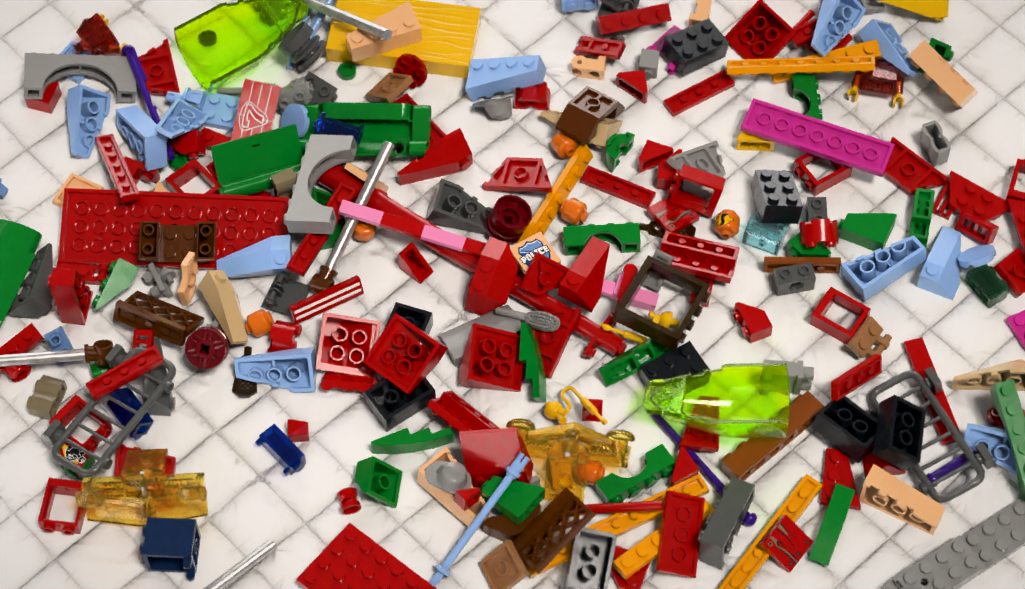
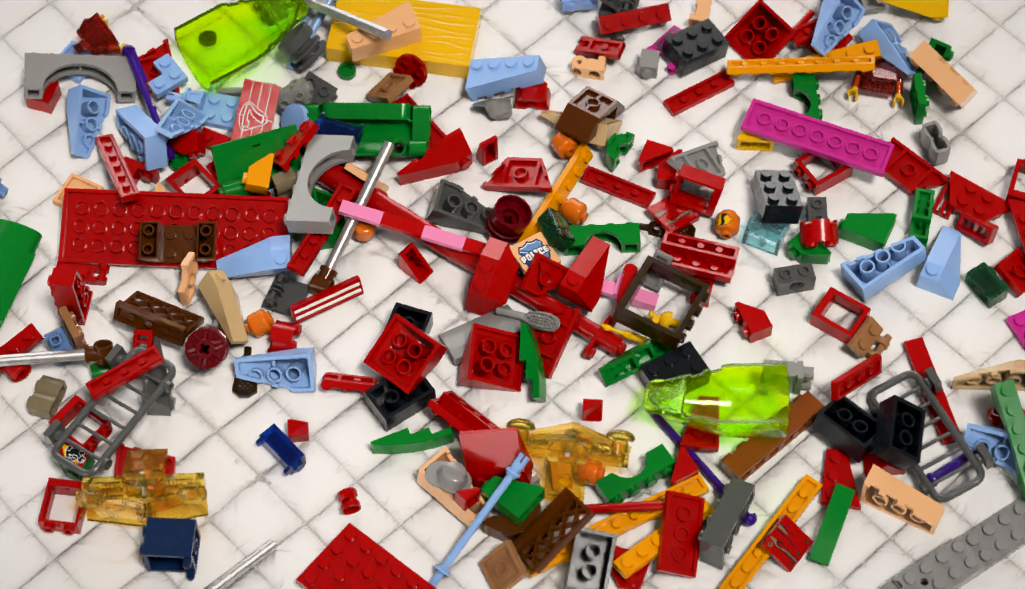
(35, 296): dark grey wedge -> none
(72, 328): none -> medium nougat plate
(120, 278): slope -> none
(124, 416): clear blue brick -> none
(161, 278): light grey hips -> none
(170, 78): none -> light blue plate
(258, 175): none -> light orange slope
(291, 149): none -> red wing
(345, 344): red slope -> none
(379, 480): green slope -> none
(487, 151): none -> red slope
(554, 409): yellow piece -> none
(556, 229): none -> clear green brick
(633, 83): red slope -> none
(819, 264): dark orange tile -> none
(918, 99): none -> green plate
(977, 256): light blue tile -> none

